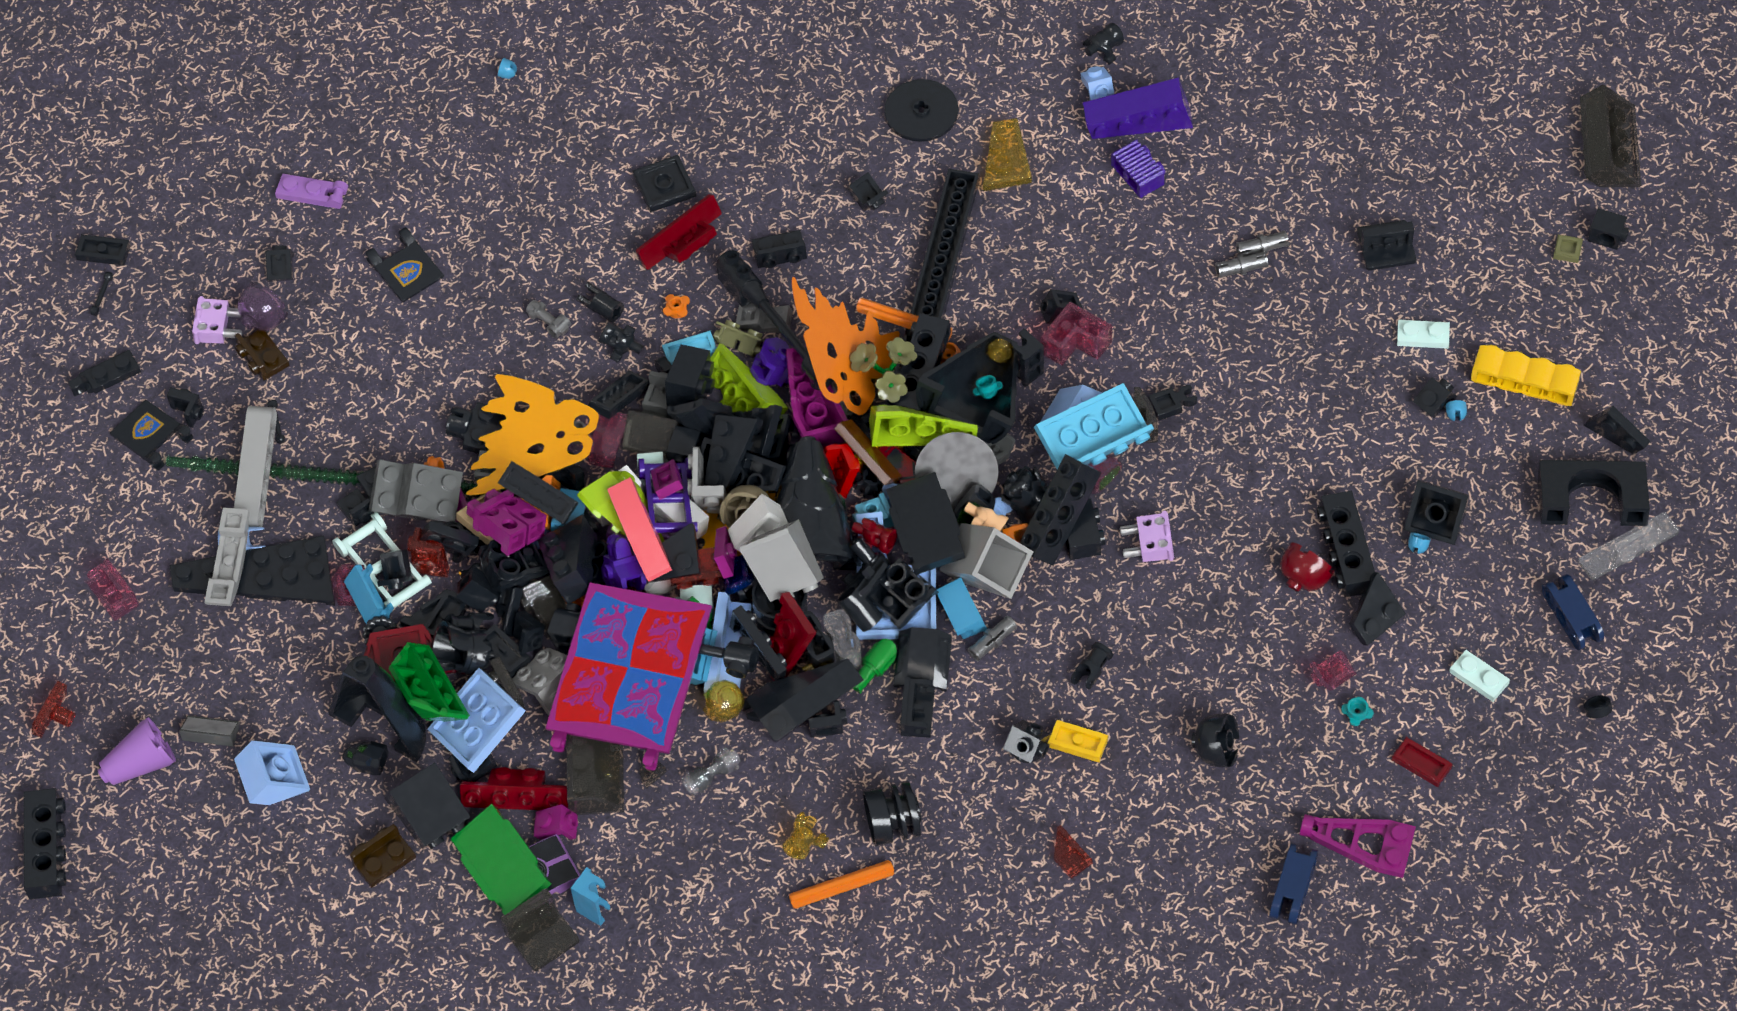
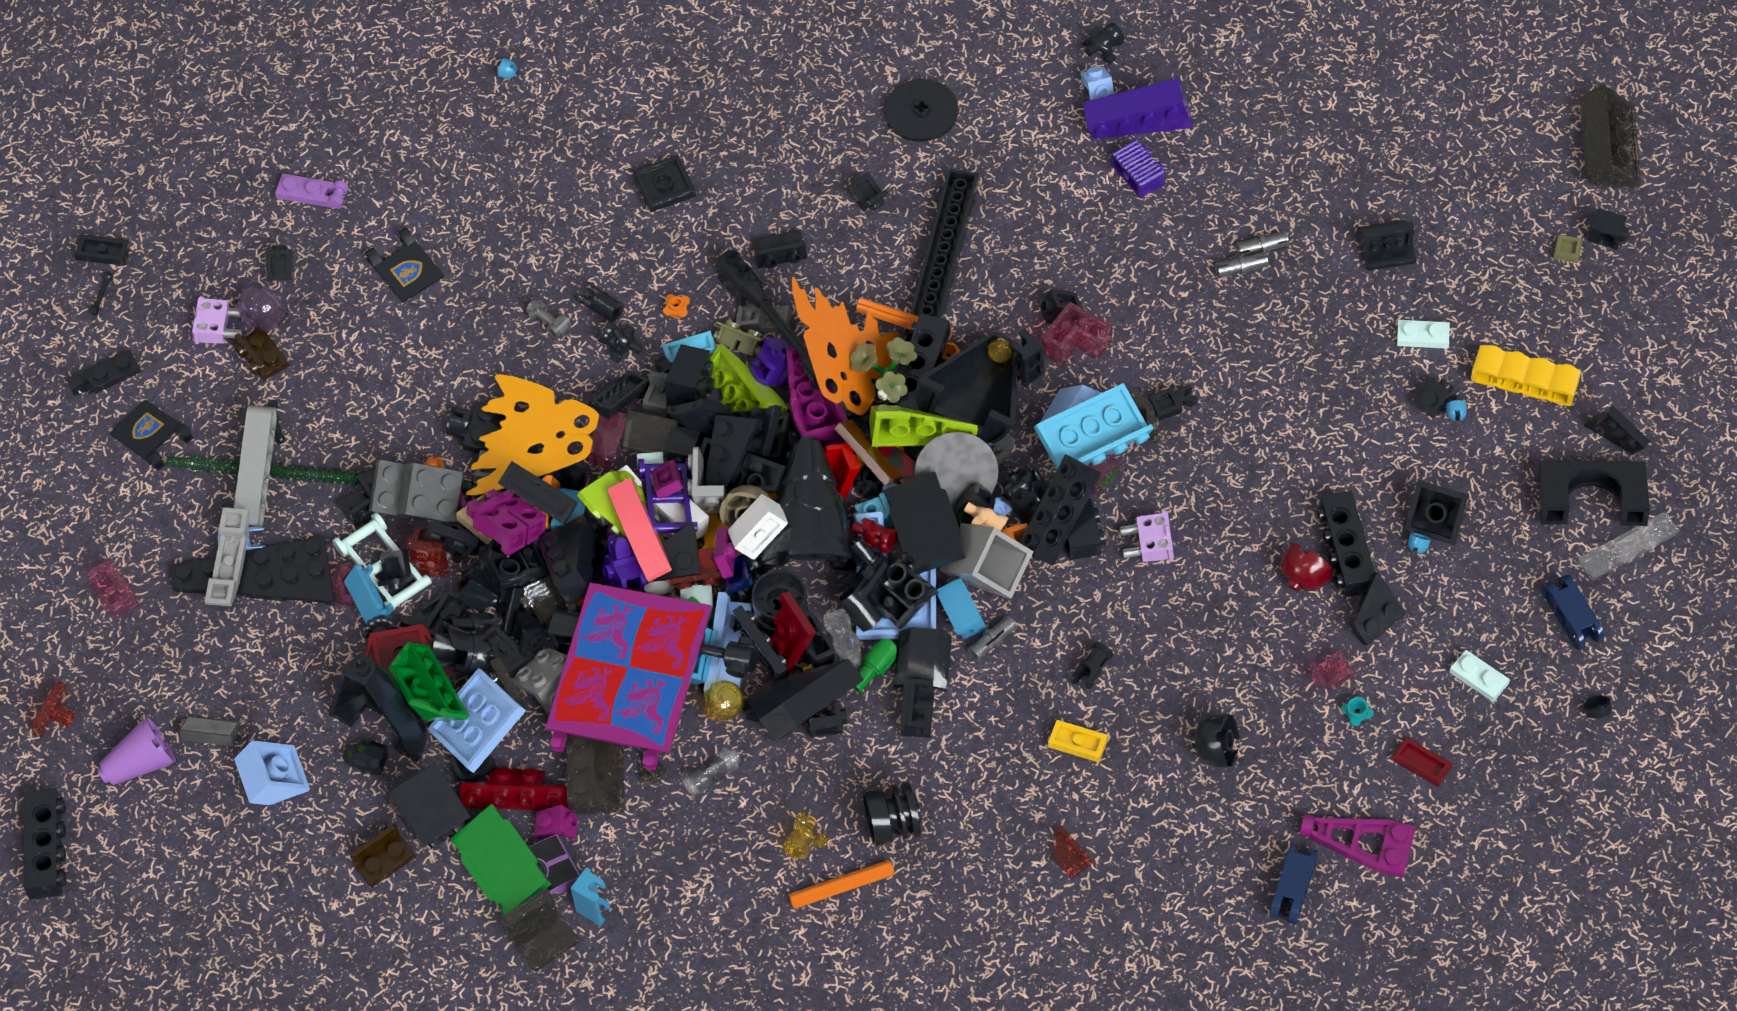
(188, 403): black bracket -> none
(682, 235): dark red bracket -> none
(782, 561): light grey slope -> none
(987, 387): teal plate -> none
(1007, 157): clear yellow wing -> none
(1027, 741): black brick -> none

